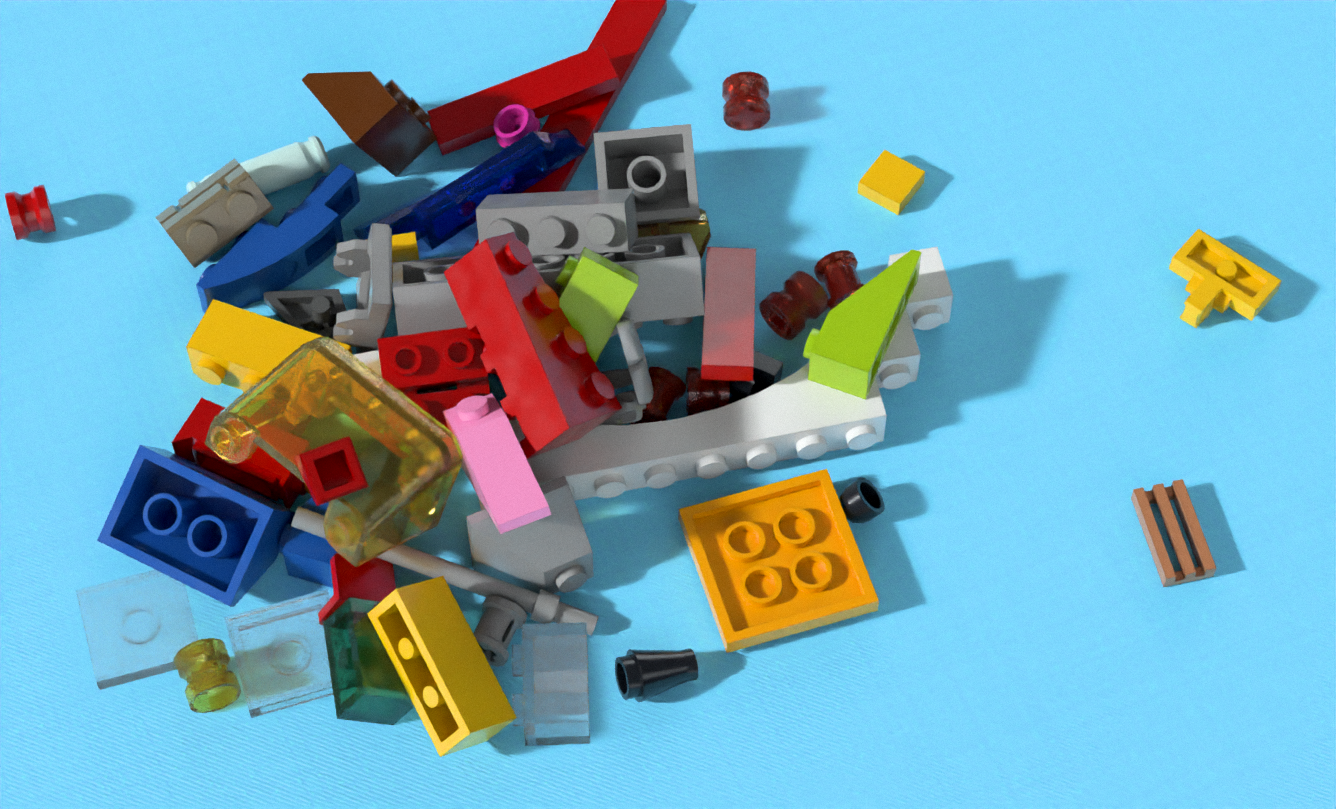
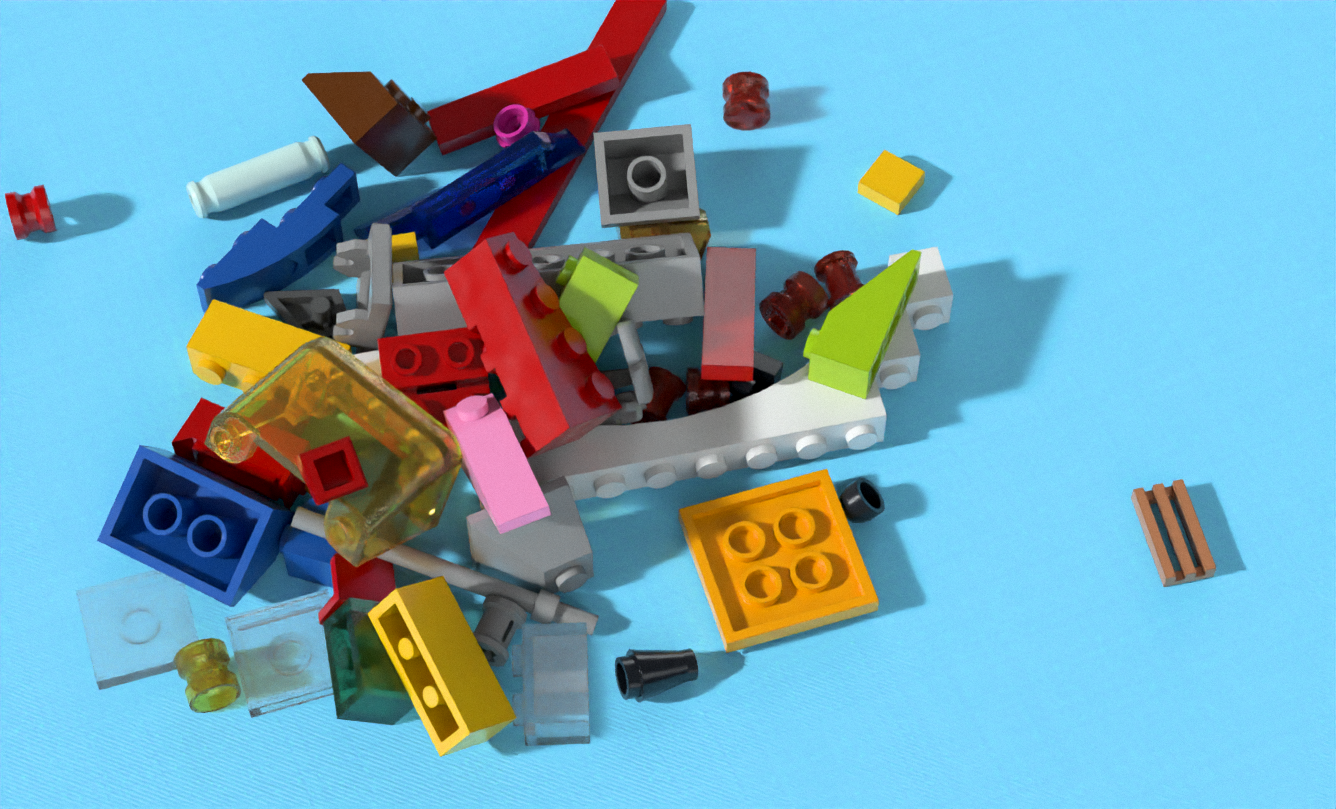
(214, 212): dark tan brick -> none
(562, 220): light grey brick -> none
(1220, 280): yellow hinge -> none

